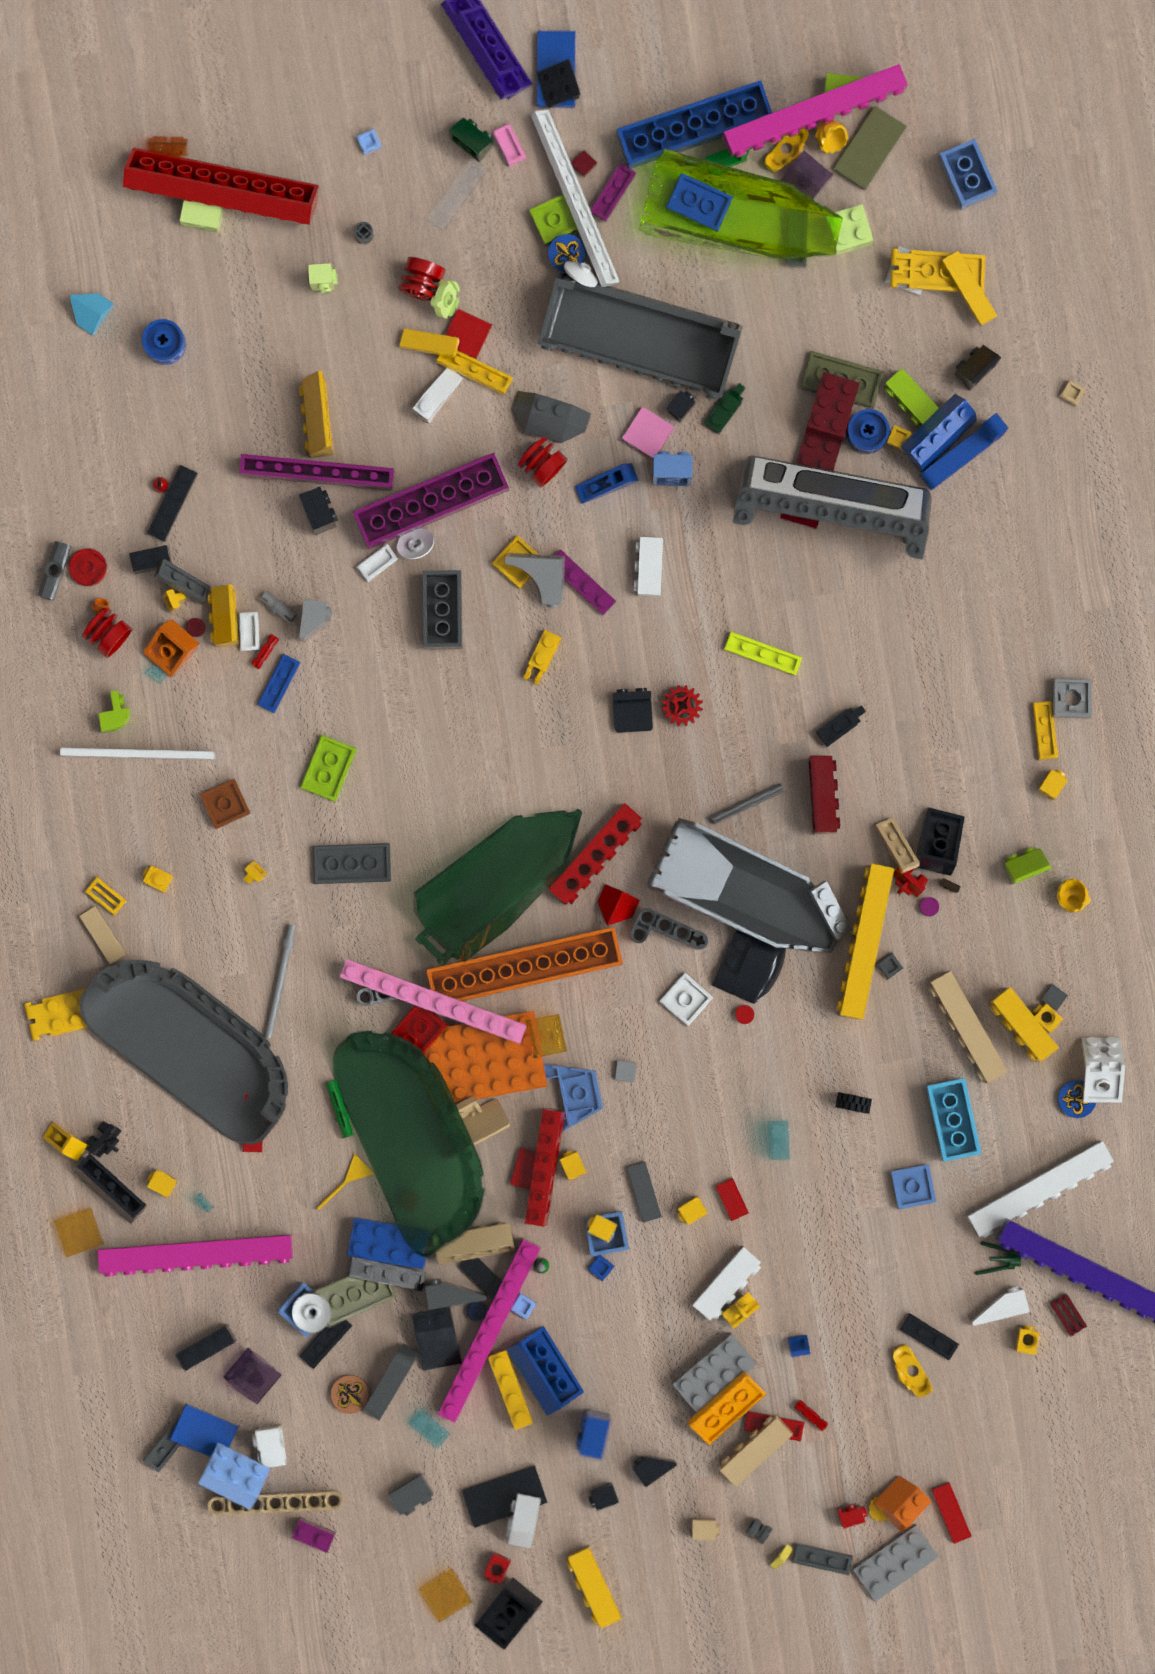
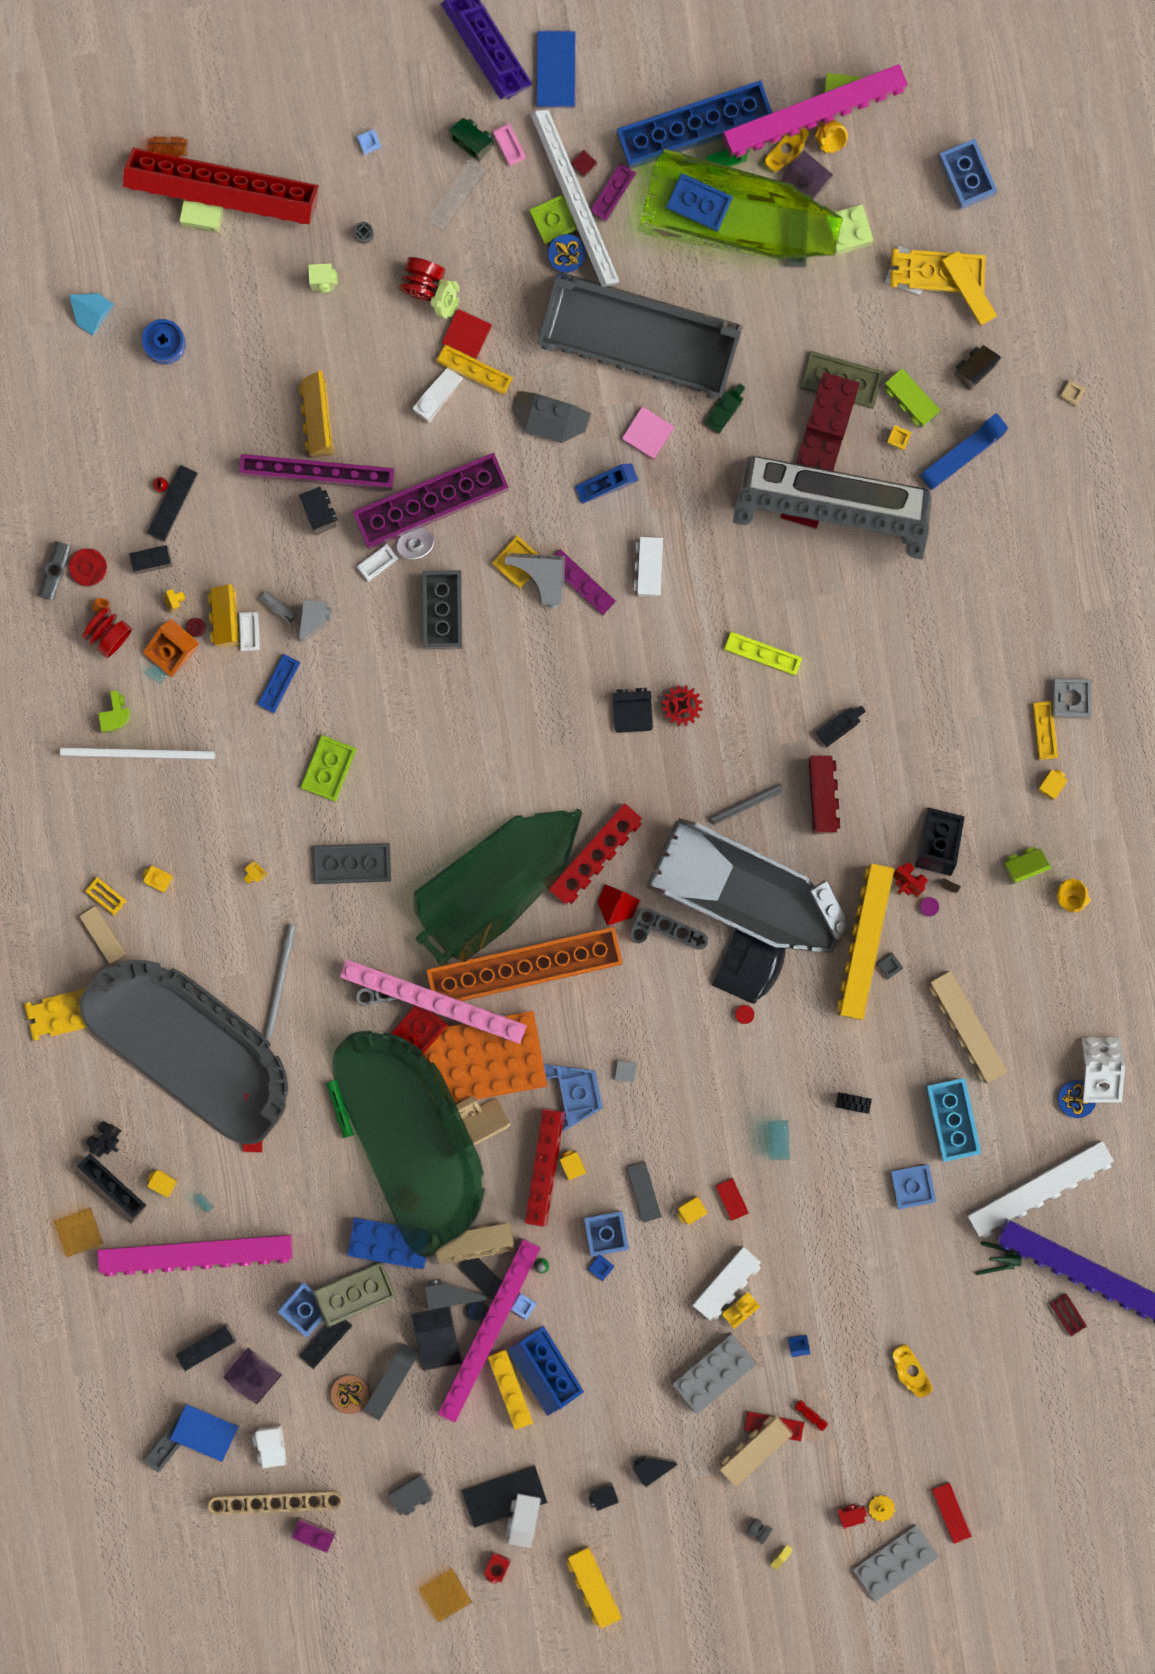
(64, 1141): yellow slope -> none
(182, 581): dark grey plate -> none
(225, 804): dark orange plate -> none
(234, 1476): light blue brick -> none
(265, 651): red axle -> none
(305, 1319): white dish -> none
(356, 1171): yellow piece -> none
(386, 1274): plate -> none
(429, 342): yellow tile -> none
(429, 1428): clear light blue plate -> none
(508, 1613): black slope -> none
(523, 1169): red tile -> none
(542, 462): red wheel -> none
(543, 655): yellow hinge -> none
(546, 1036): clear yellow tile -> none
(558, 83): black hinge -> none
(581, 273): white dish -> none
(594, 1434): blue brick -> none
(601, 1227): yellow brick -> none
(672, 469): medium blue brick -> none
(681, 405): black brick -> none
(686, 999): white tile -> none
(704, 1529): tan brick -> none
(726, 1408): light orange tile -> none
(822, 1559): dark grey tile -> none
(870, 147): olive tile -> none
(870, 420): blue wheel -> none
(897, 845): tan plate -> none
(902, 1503): orange slope -> none
(929, 1336): black tile -> none
(939, 432): blue slope -> none
(1005, 1306): white slope -> none
(1023, 1024): yellow brick -> none
(1030, 1348): yellow brick -> none
(1054, 997): dark grey tile -> none
(1055, 1020): yellow brick -> none

